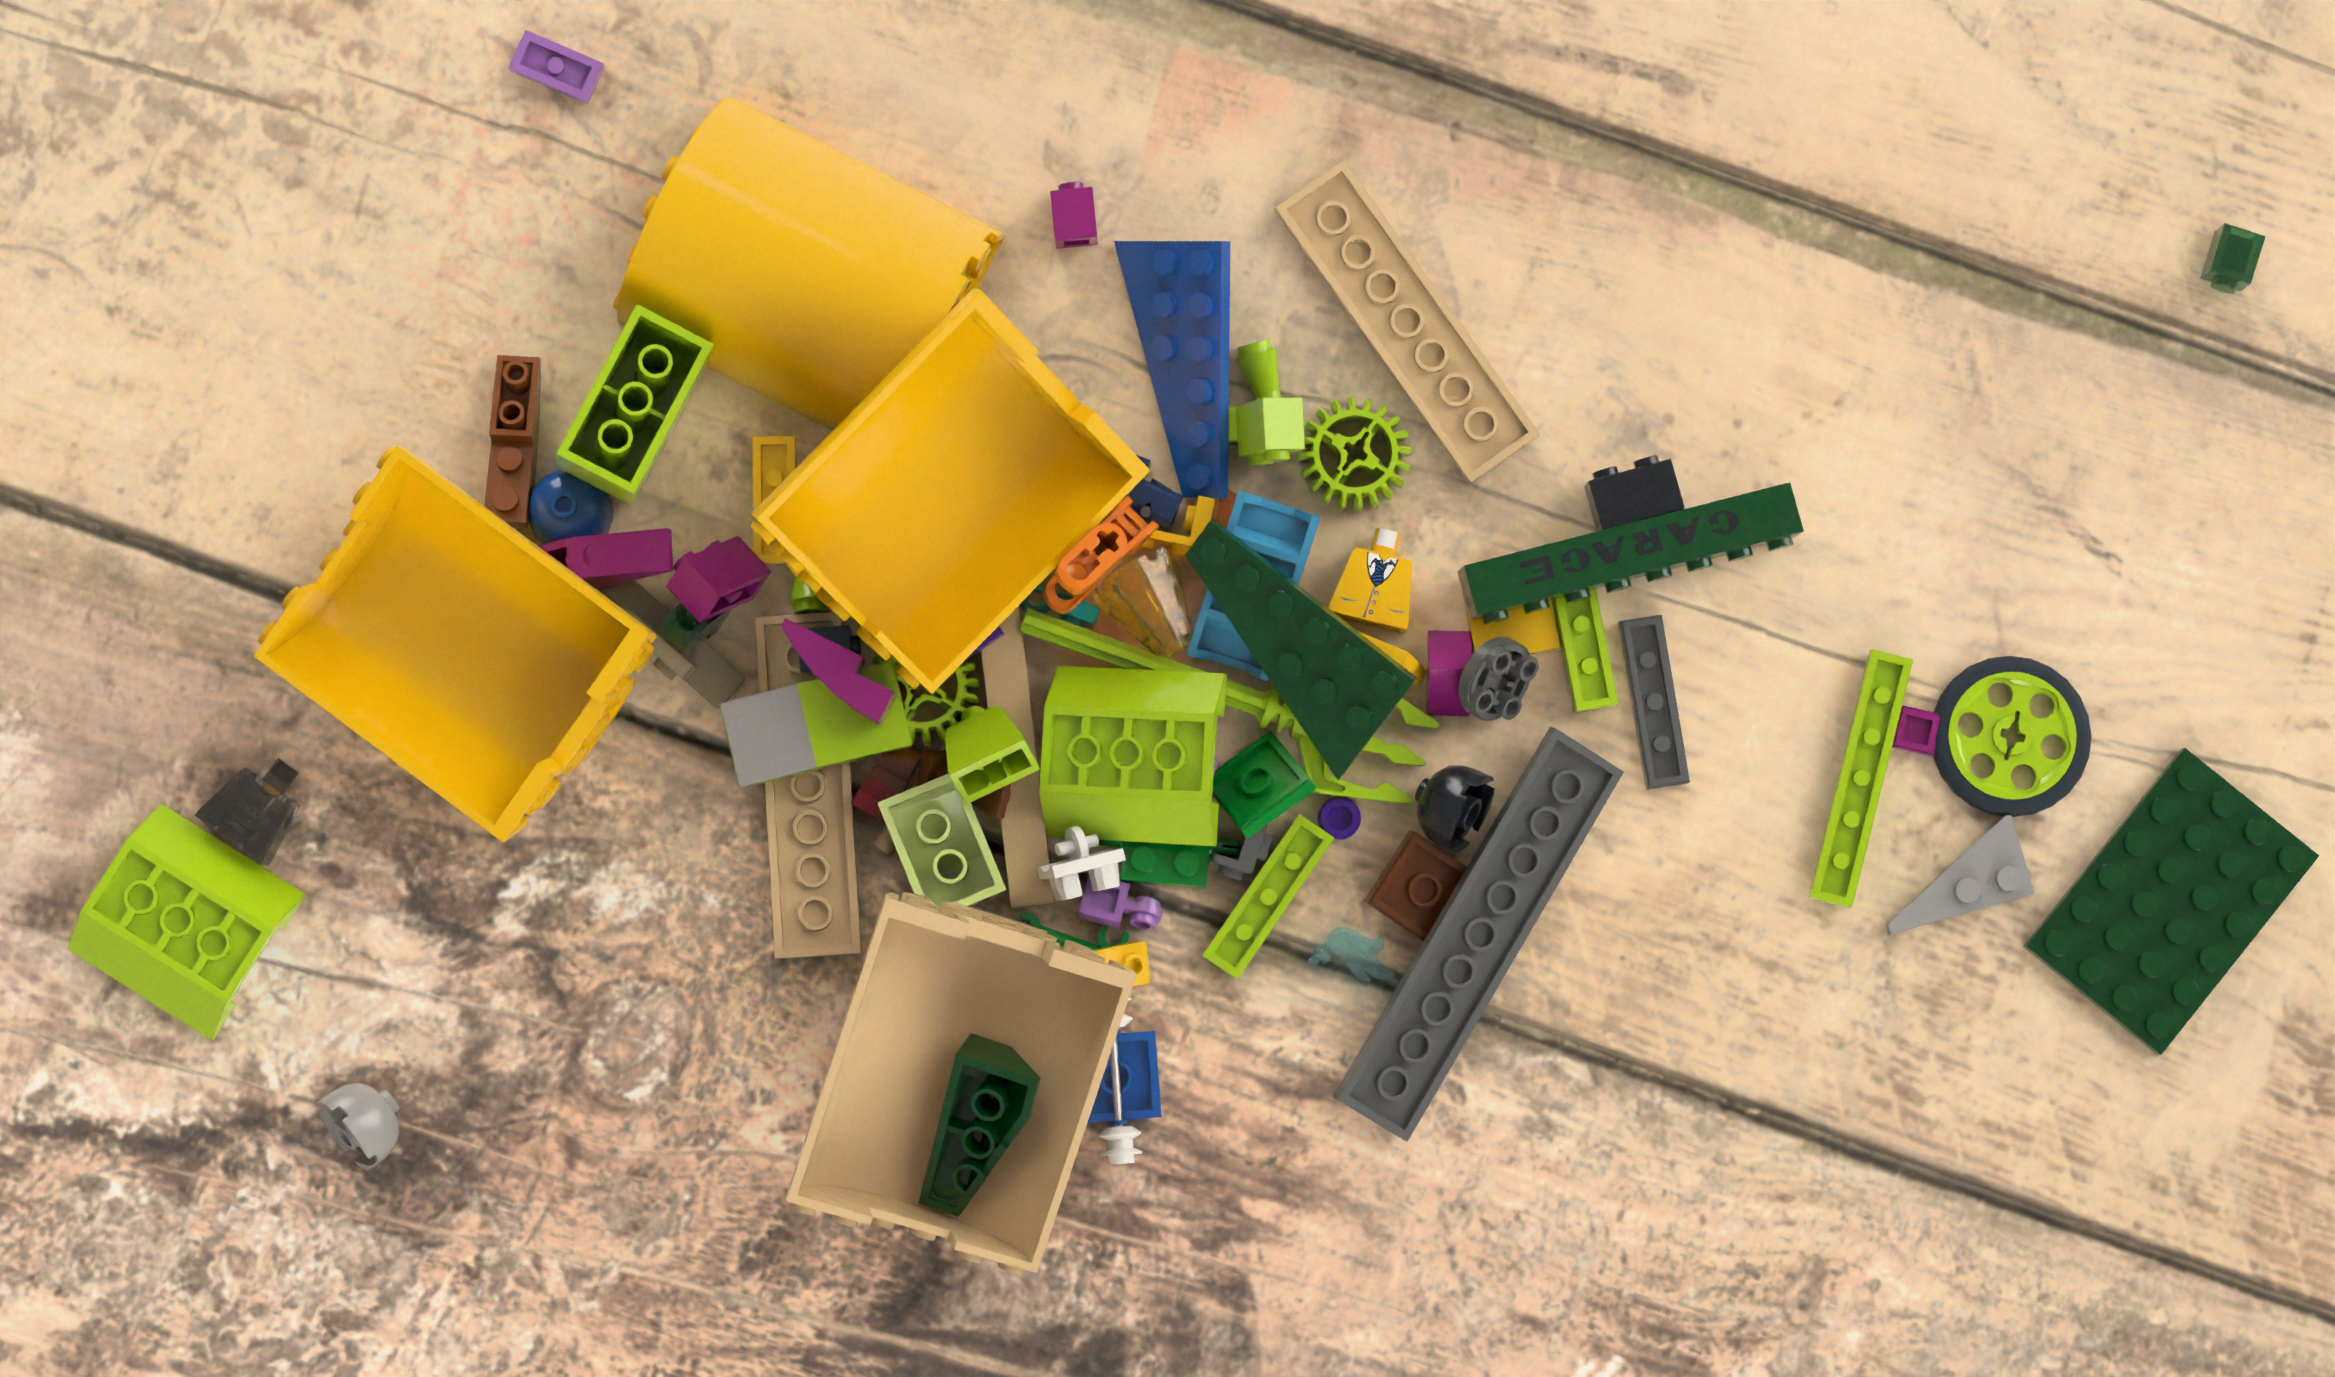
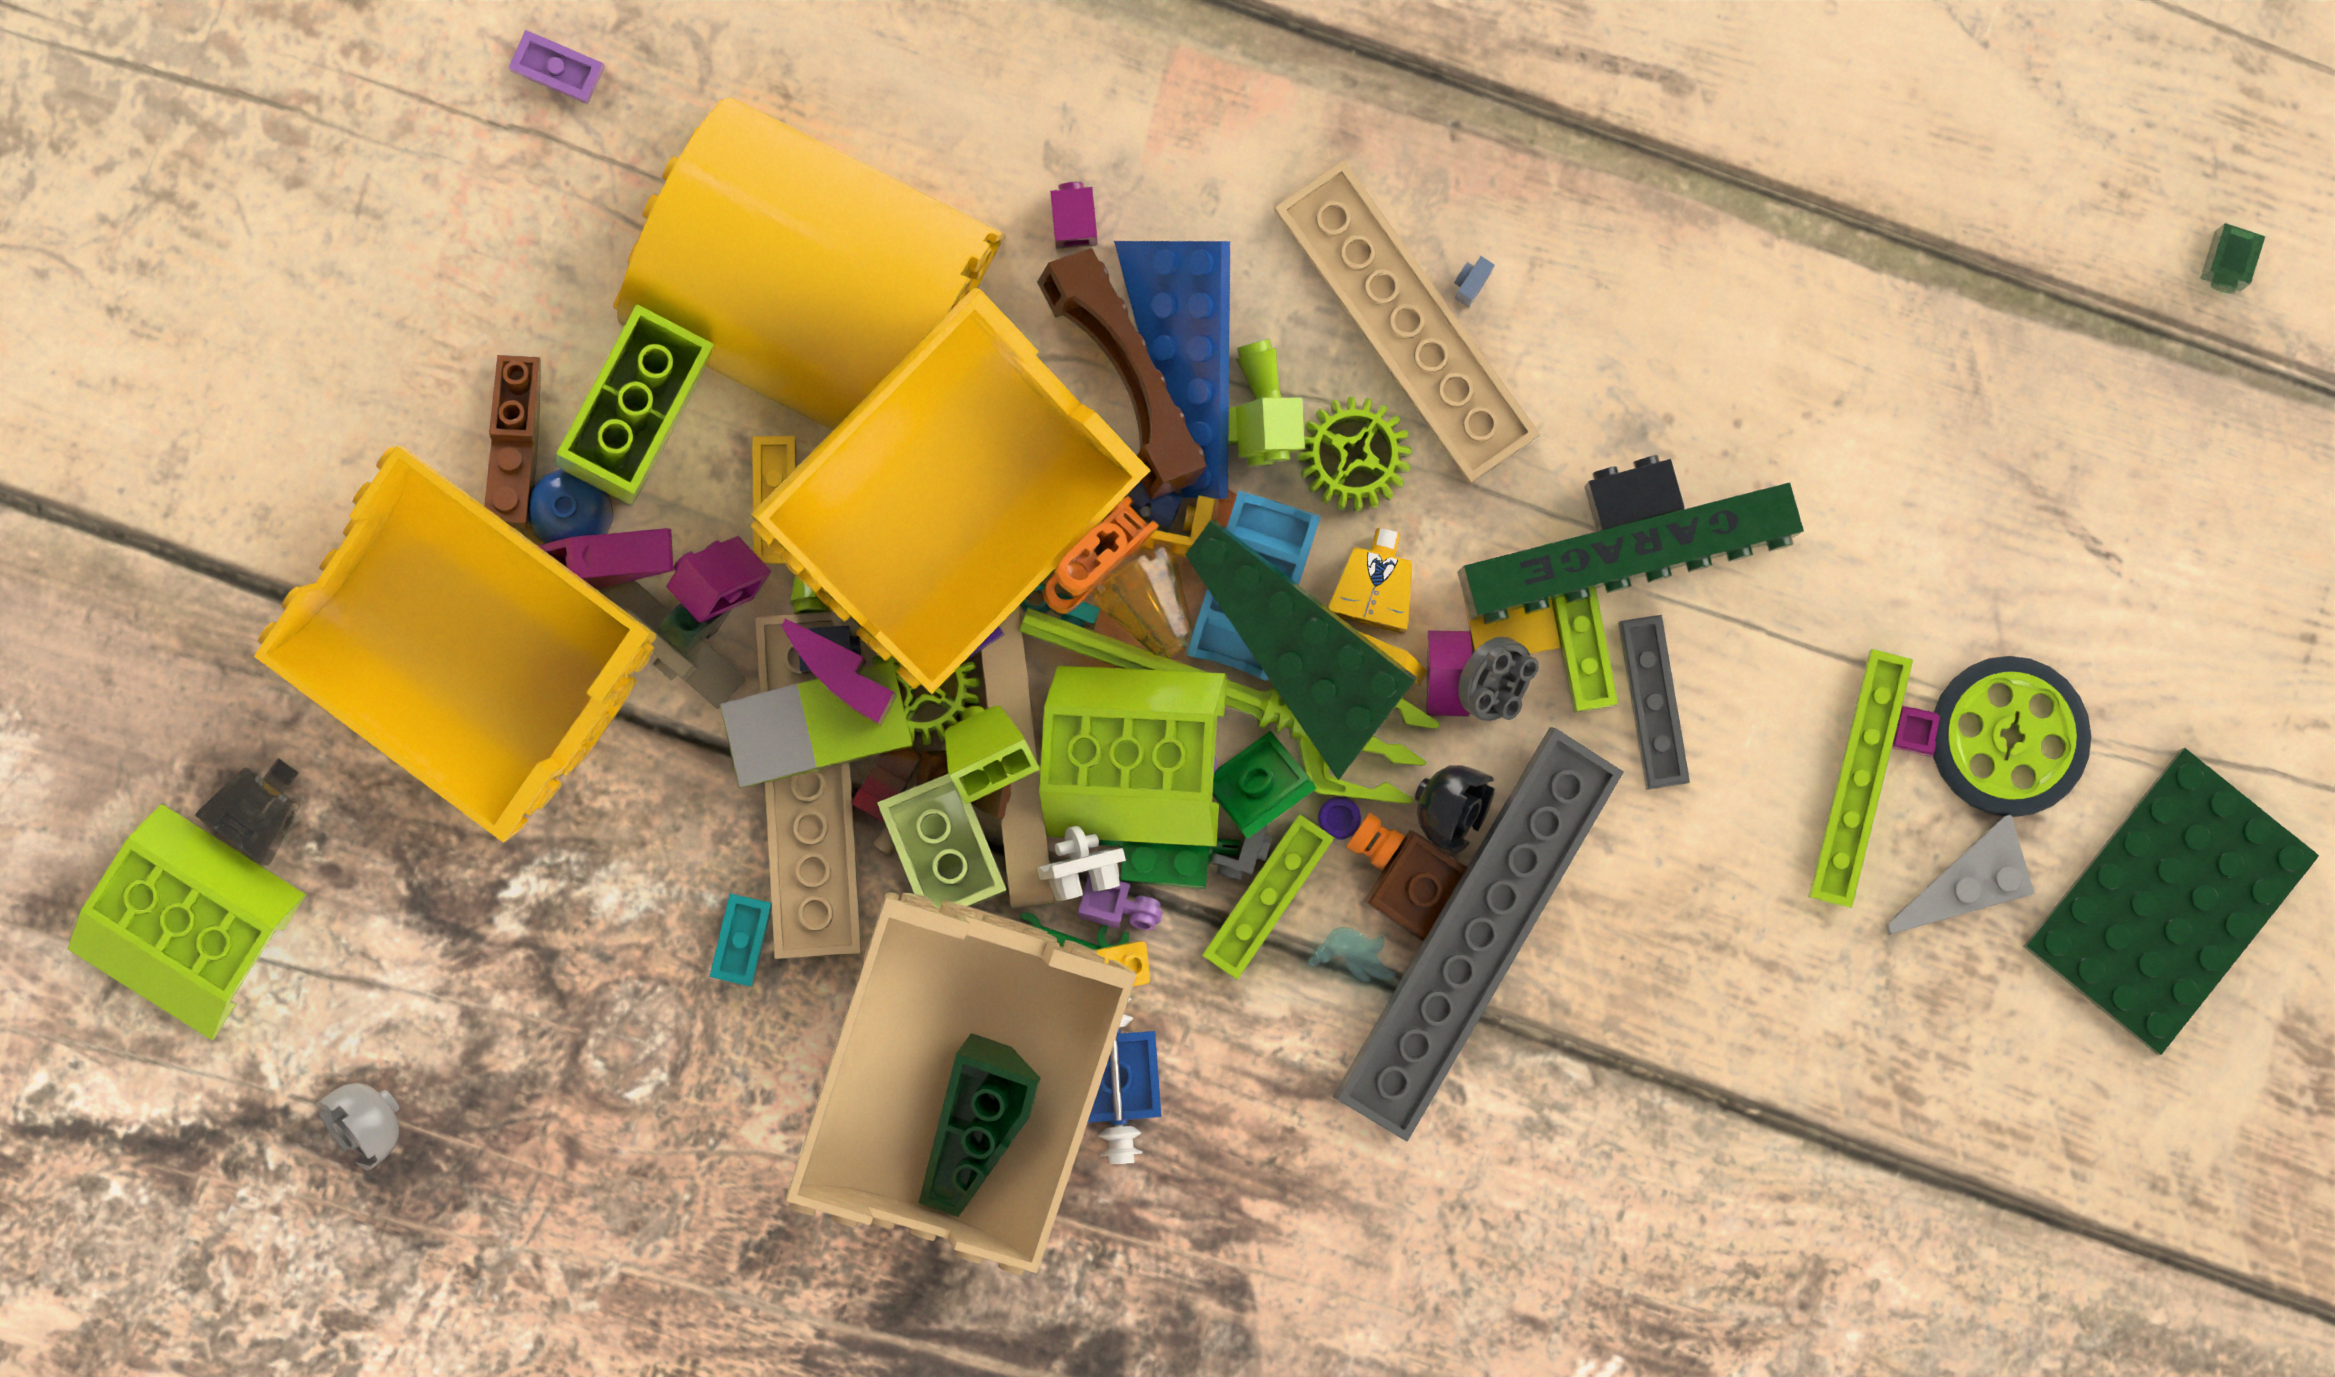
(741, 940): none -> teal plate
(1083, 294): none -> reddish brown arch
(1384, 845): none -> orange wheel
(1472, 279): none -> sand blue plate

